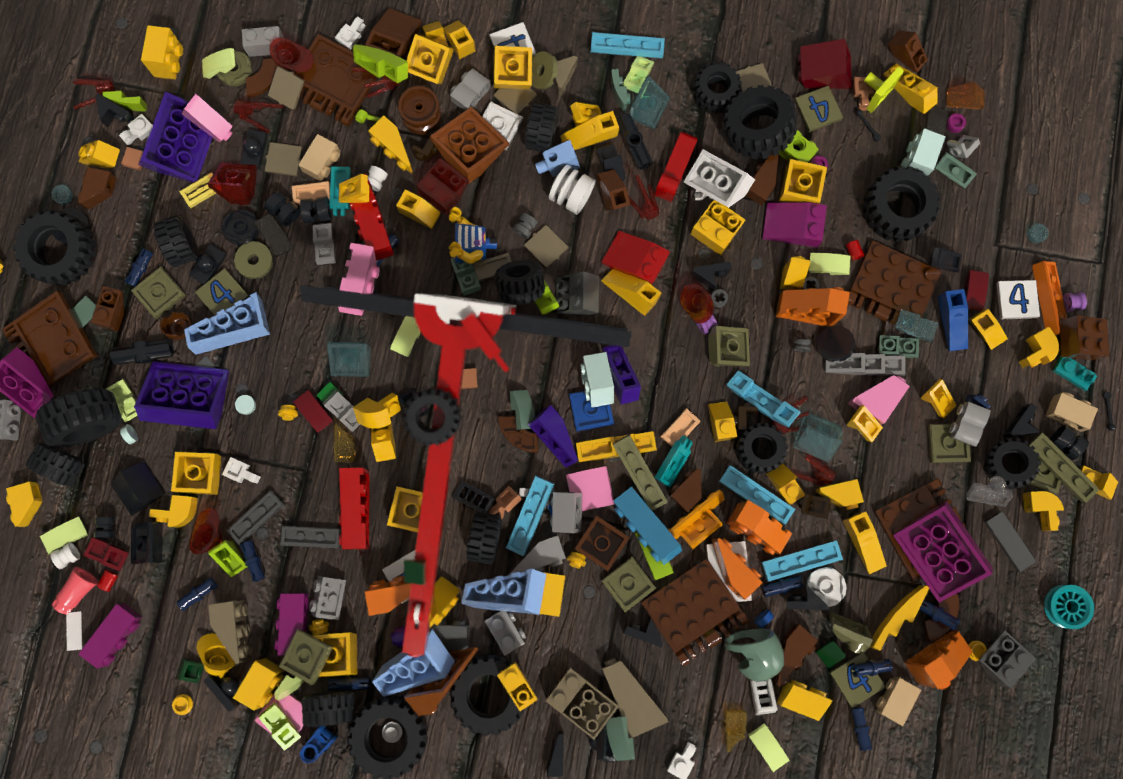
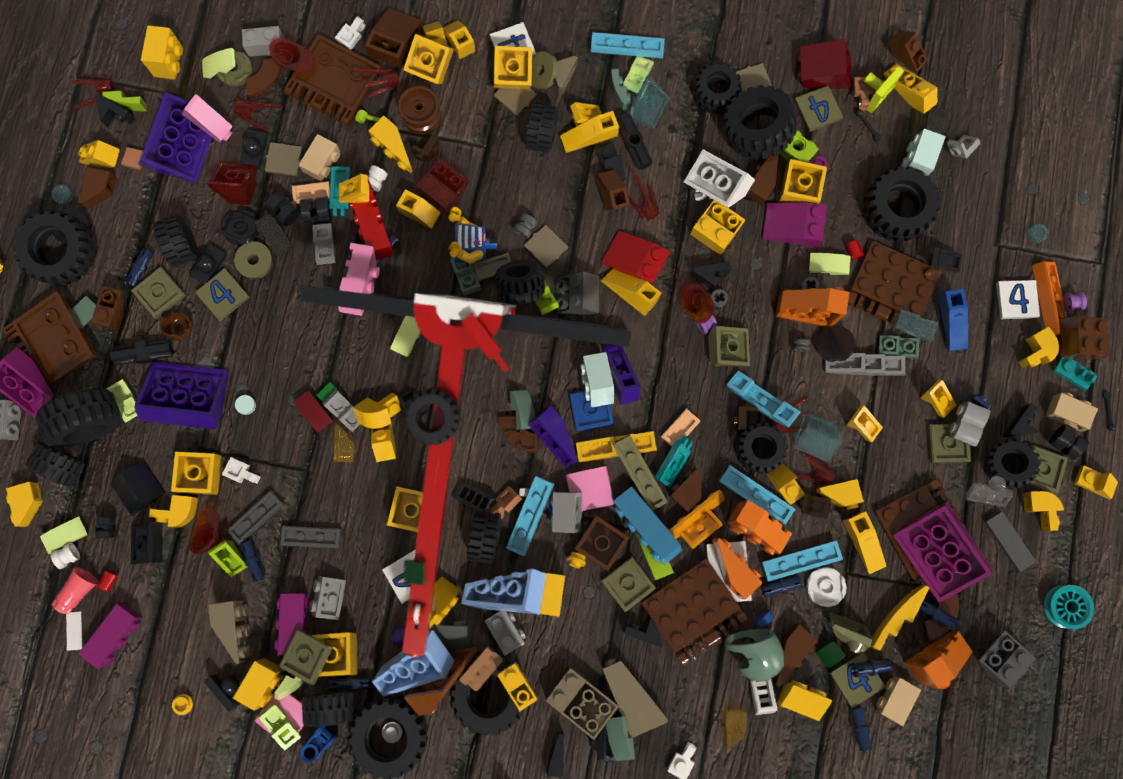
(106, 554): dark red slope -> none
(129, 434): light aqua tile -> none
(139, 129): white plate -> none
(189, 670): dark green slope -> none
(192, 200): light yellow tile -> none
(197, 594): dark blue pin -> none
(214, 655): yellow piece -> none
(230, 326): light blue wedge -> none
(286, 87): dark tan piece -> none
(288, 412): yellow plate -> none
(319, 626): yellow plate -> none
(349, 359): clear light blue slope -> none
(354, 508): red wedge -> none
(381, 62): lime slope -> none
(385, 596): orange slope -> none
(469, 144): dark orange slope -> none
(469, 379): nougat tile -> none
(470, 90): light grey brick -> none
(481, 669): none -> medium nougat bracket
(503, 121): white tile -> none
(542, 554): light grey slope -> none
(558, 158): light blue torso -> none
(568, 187): white wheel -> none
(676, 167): red beam -> none
(722, 421): yellow slope -> none
(768, 747): yellowish green slope -> none
(794, 273): yellow slope -> none
(813, 601): black slope -> none
(882, 398): bright pink slope -> none
(955, 123): magenta tile -> none
(955, 170): sand green slope -> none
(966, 96): clear orange slope -> none
(976, 289): dark red slope -> none
(978, 650): yellow plate -> none
(988, 328): yellow slope -> none
(1063, 468): olive plate -> none

